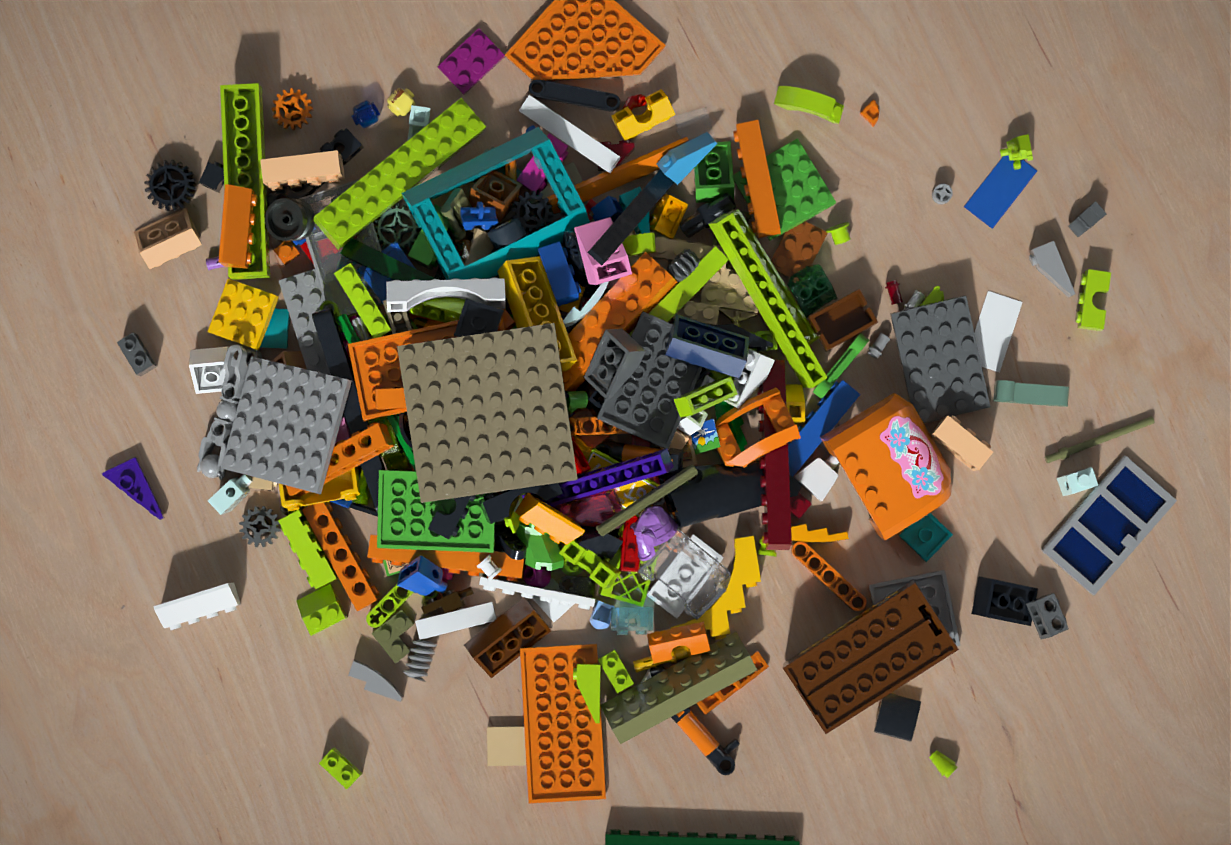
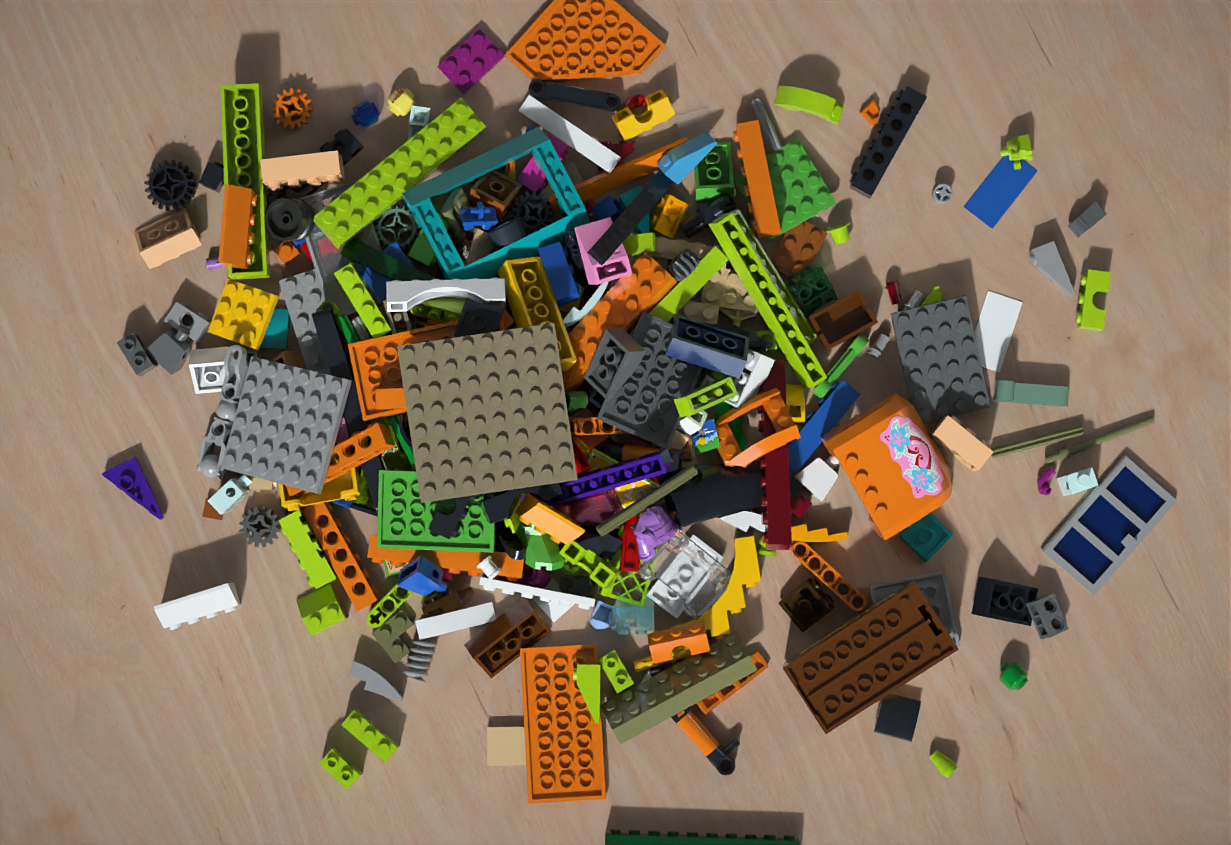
(171, 349): none -> dark grey torso
(177, 317): none -> light grey brick
(210, 511): none -> dark orange tile
(369, 735): none -> lime arch
(745, 519): none -> white slope
(766, 124): none -> light grey axle
(807, 604): none -> dark brown plate
(867, 186): none -> black brick
(1013, 676): none -> green head
(1037, 441): none -> olive axle
(1043, 481): none -> magenta arm

